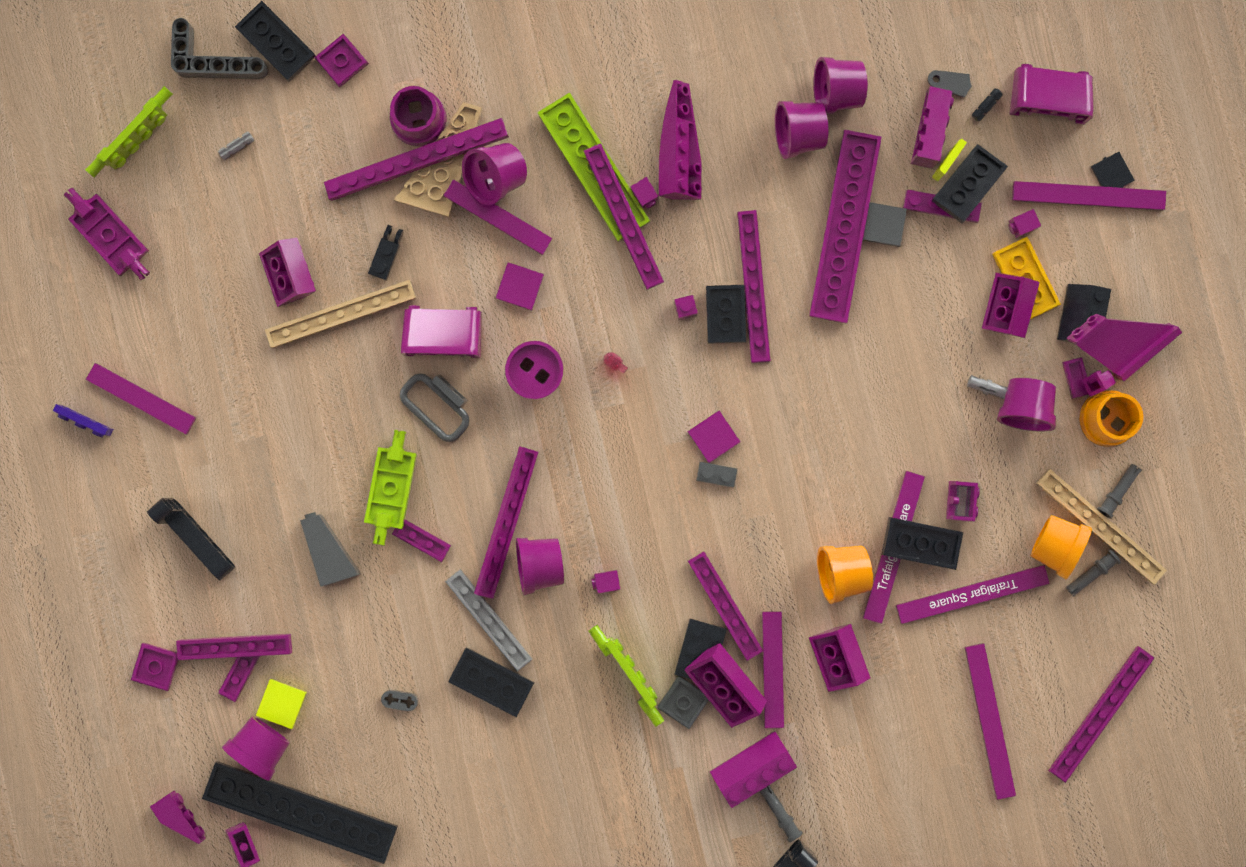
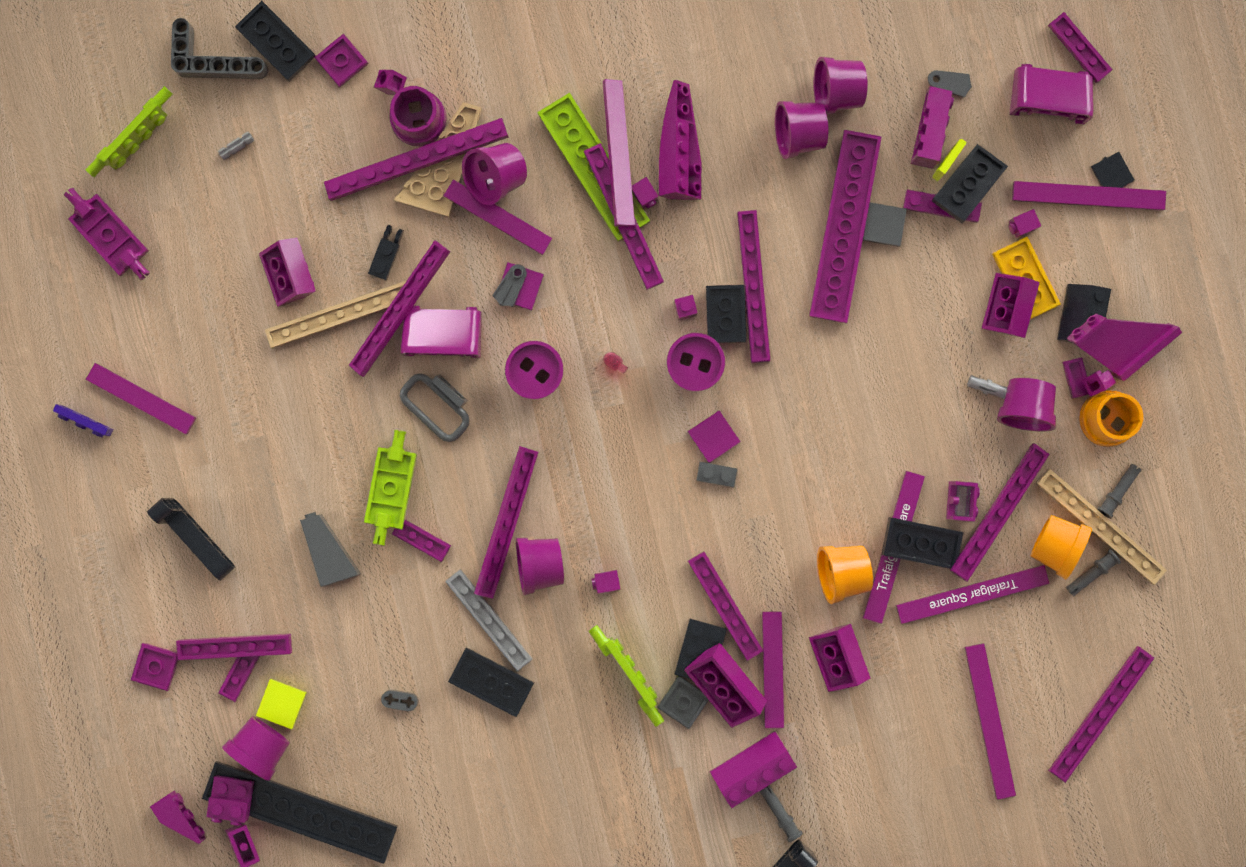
(230, 800): none -> magenta plate
(389, 81): none -> magenta brick
(399, 308): none -> magenta tile
(510, 286): none -> dark grey piece
(618, 153): none -> tile
(701, 347): none -> magenta piece
(987, 104): black axle -> none
(999, 512): none -> magenta tile
(1080, 47): none -> magenta plate

